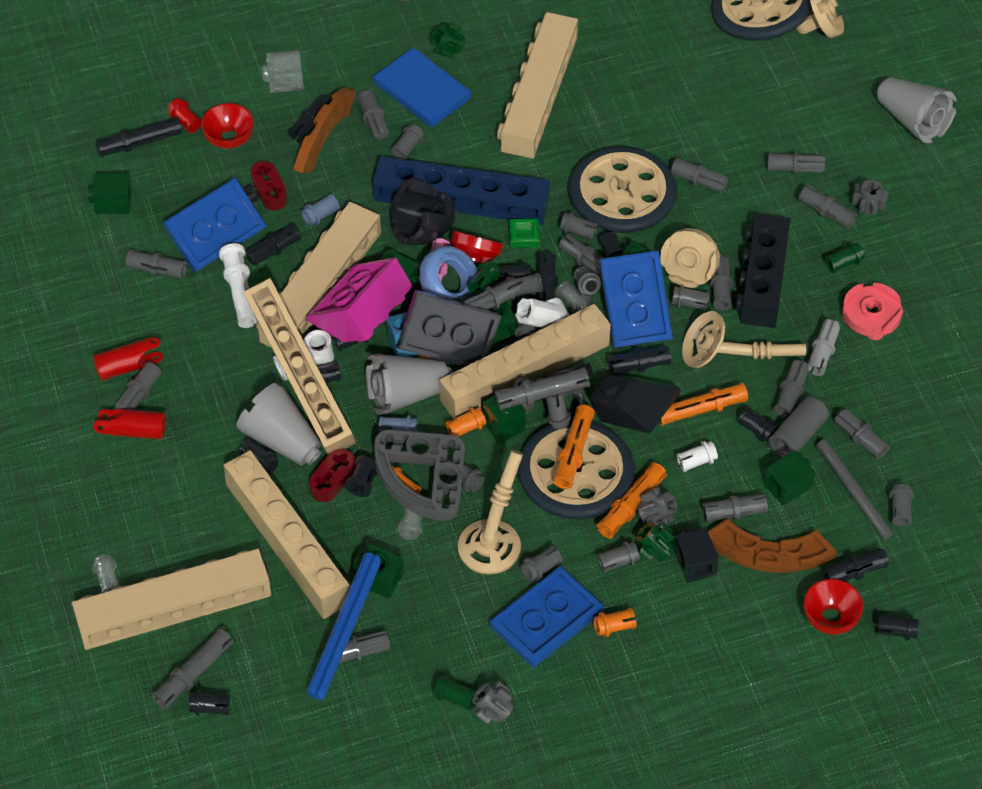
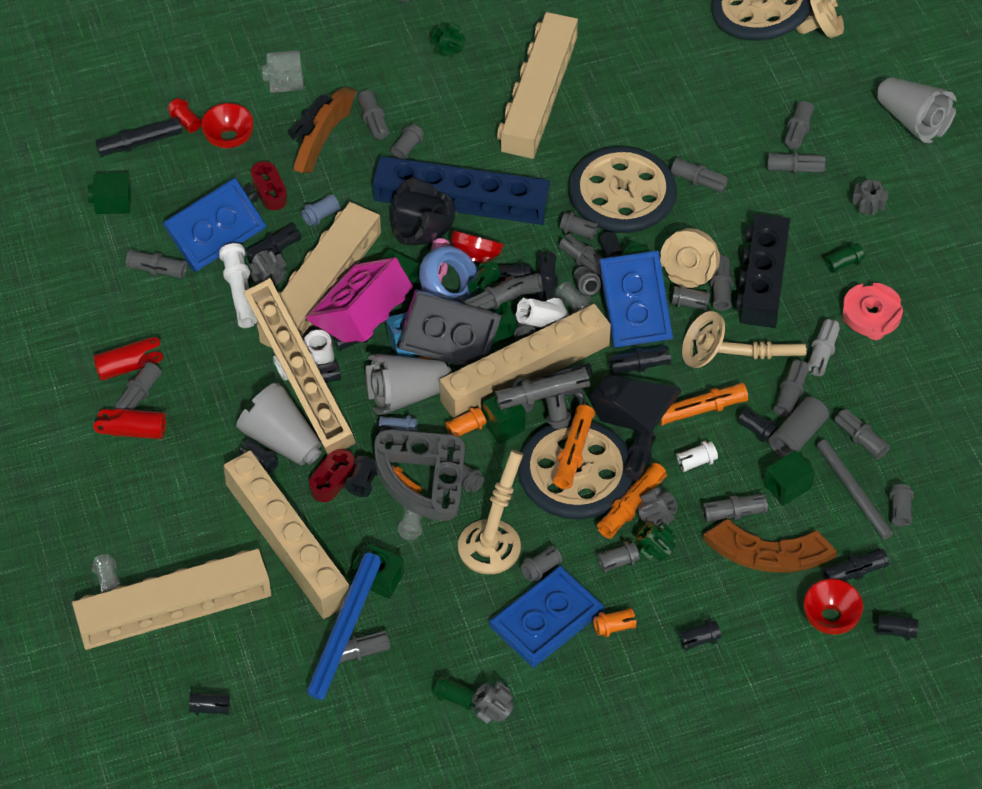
(199, 662): dark grey pin -> none
(267, 266): none -> dark grey gear
(422, 87): blue tile -> none
(524, 233): green tile -> none
(640, 454): none -> black axle
(696, 554): black brick -> none
(700, 635): none -> black pin
(799, 125): none -> dark grey axle
(827, 206): dark grey pin -> none

